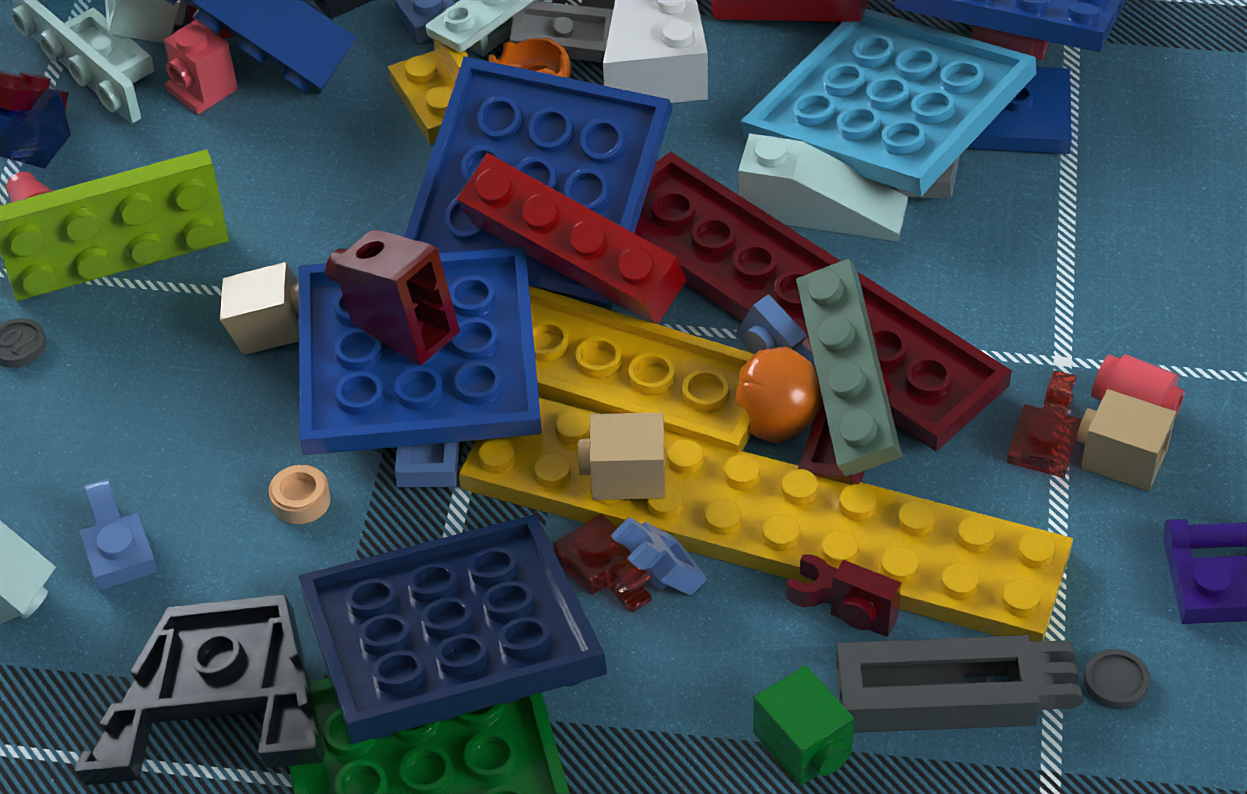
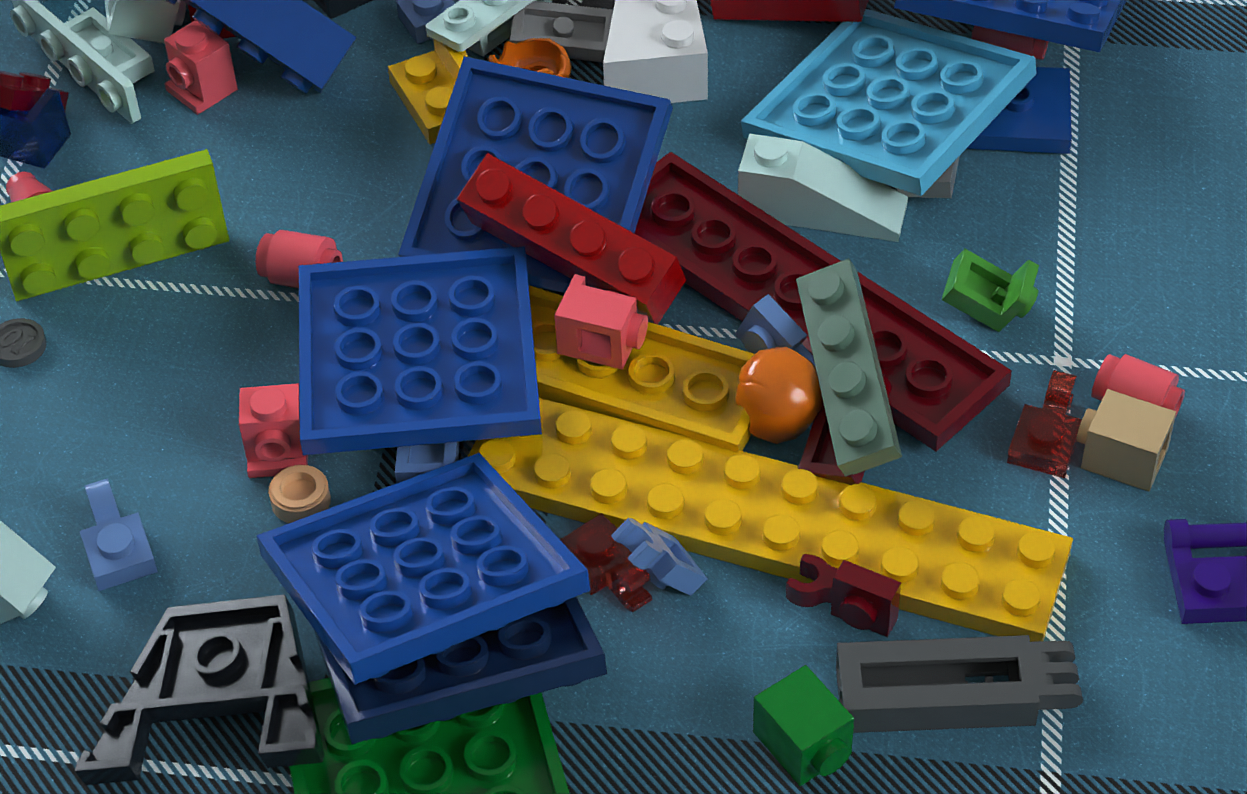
(261, 308): tan brick -> none
(270, 428): none -> coral brick
(283, 252): none -> coral brick
(396, 293): dark red torso -> none
(421, 566): none -> blue plate
(598, 324): none -> coral brick
(624, 456): tan brick -> none
(990, 292): none -> bright green bracket
(1116, 679): dark grey piece -> none

